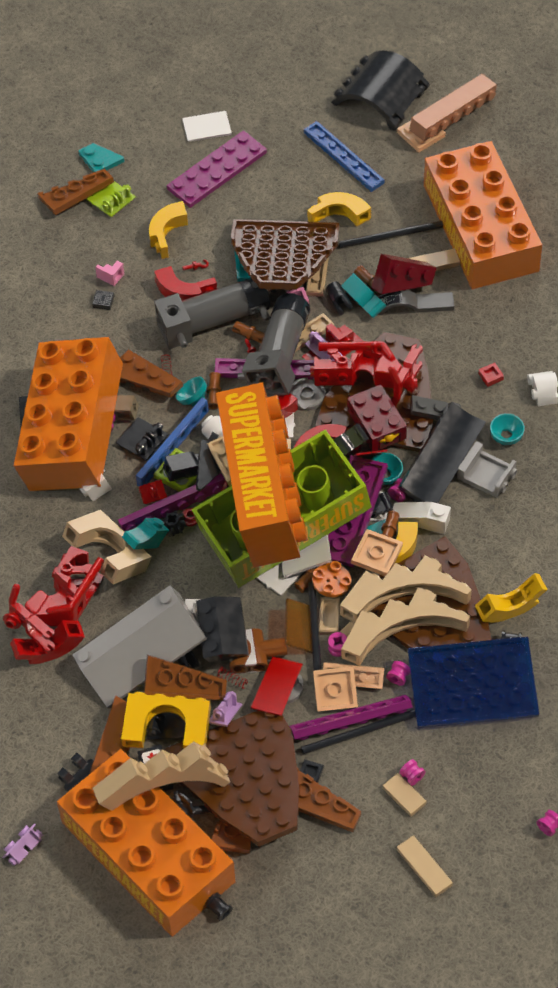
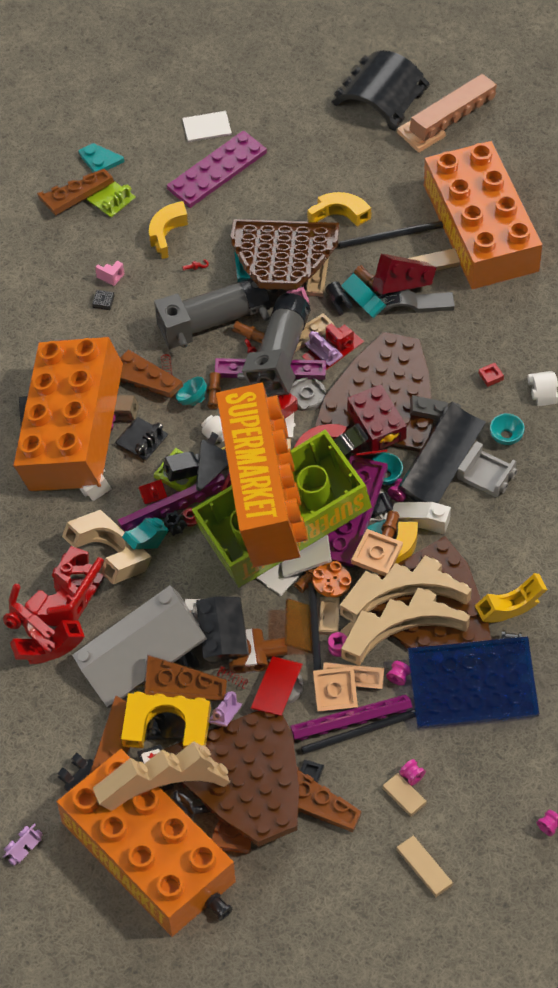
(169, 285): arch -> none
(172, 442): blue tile -> none
(218, 451): tan tile -> none
(344, 156): blue tile -> none
(370, 357): red piece -> none

